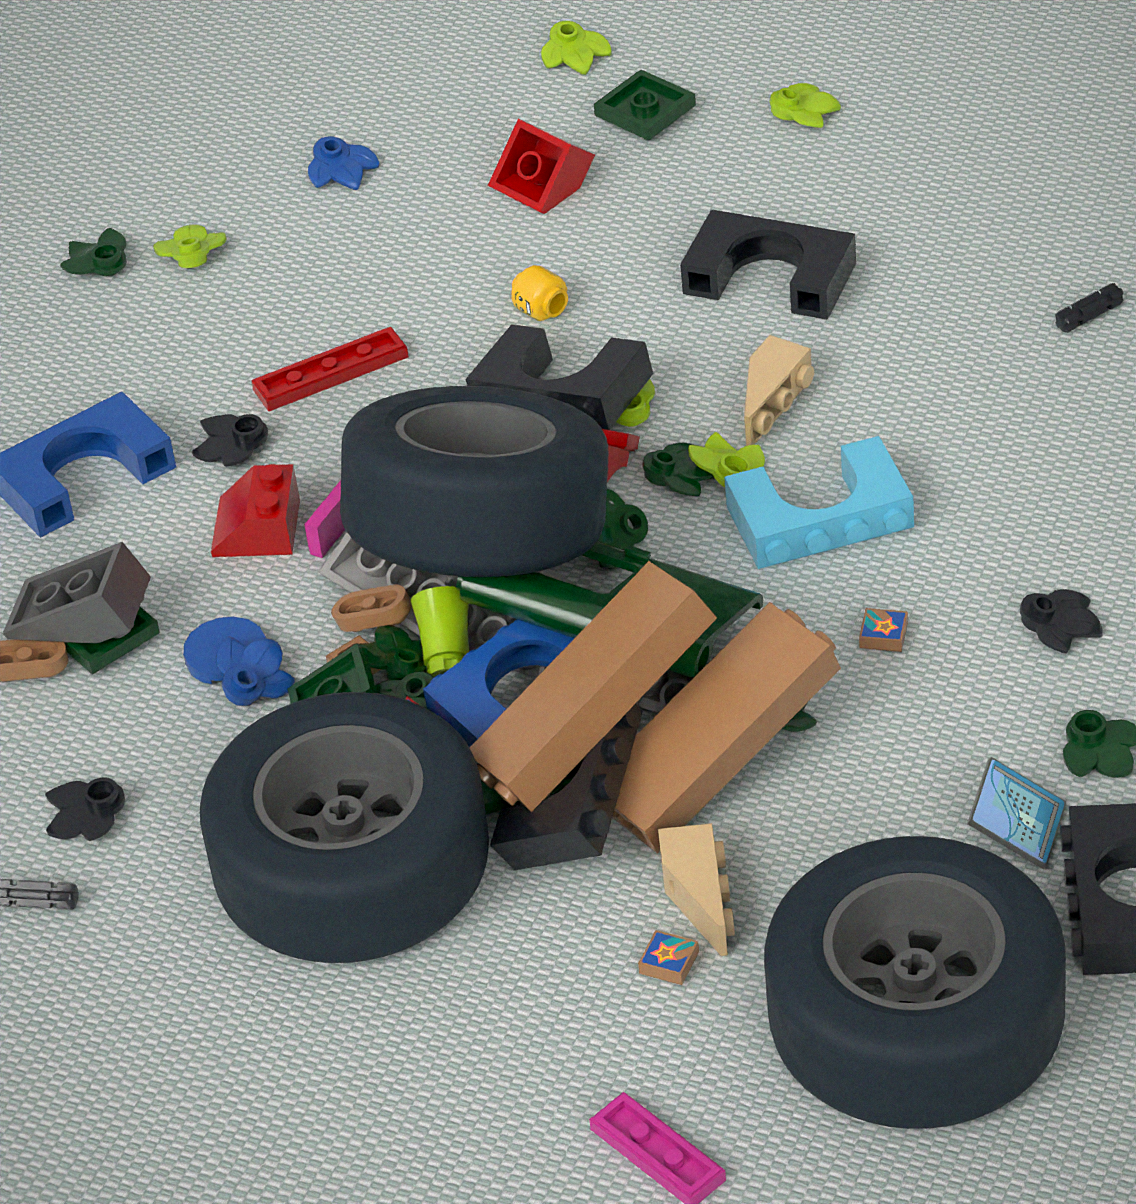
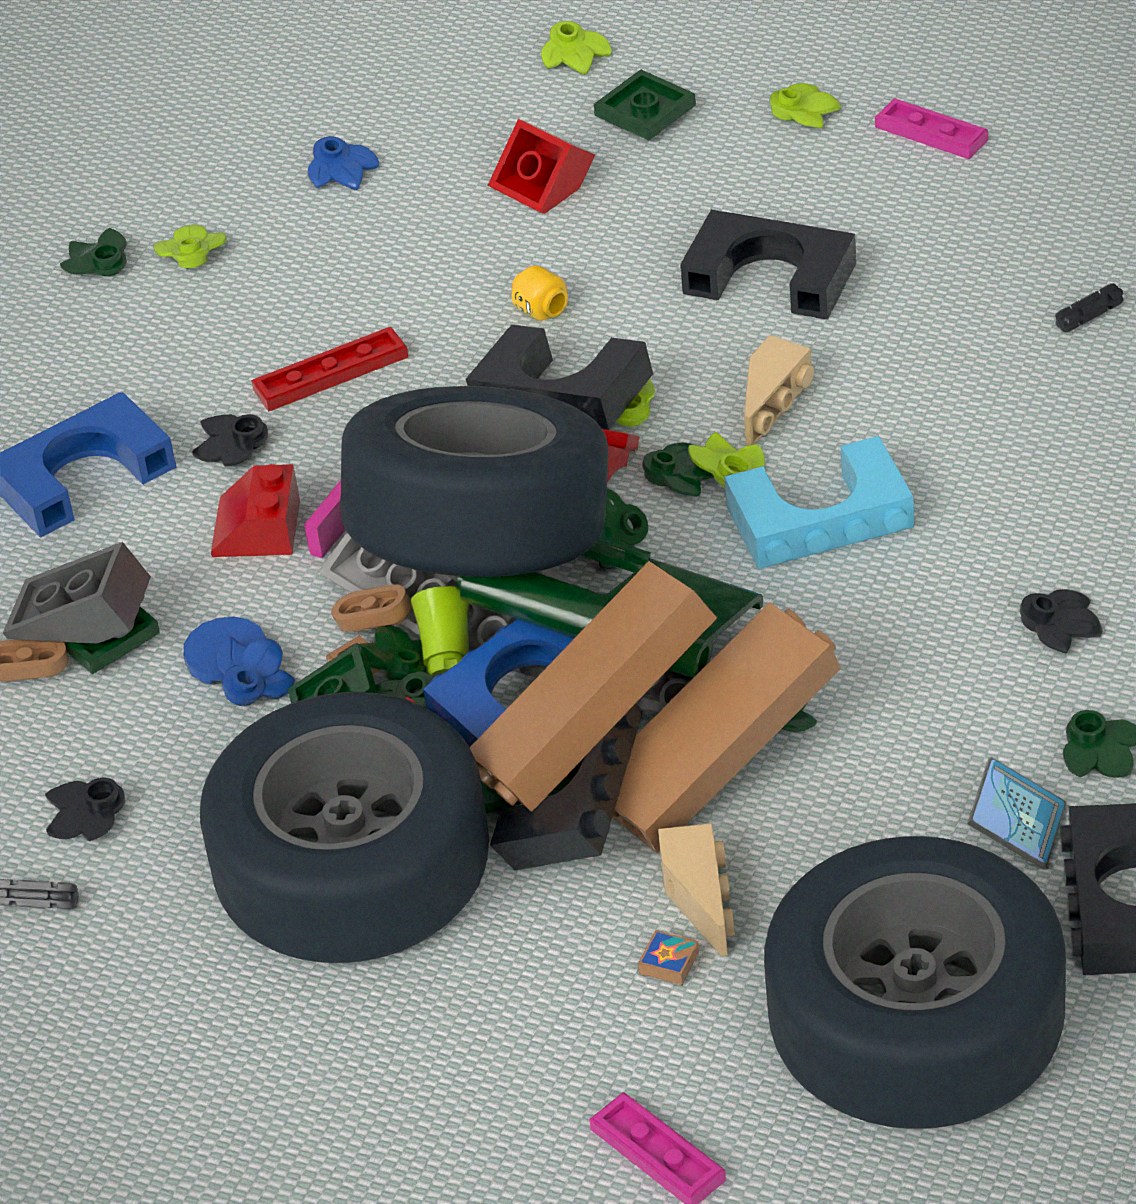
(883, 629): tile -> none
(931, 128): none -> dark pink tile

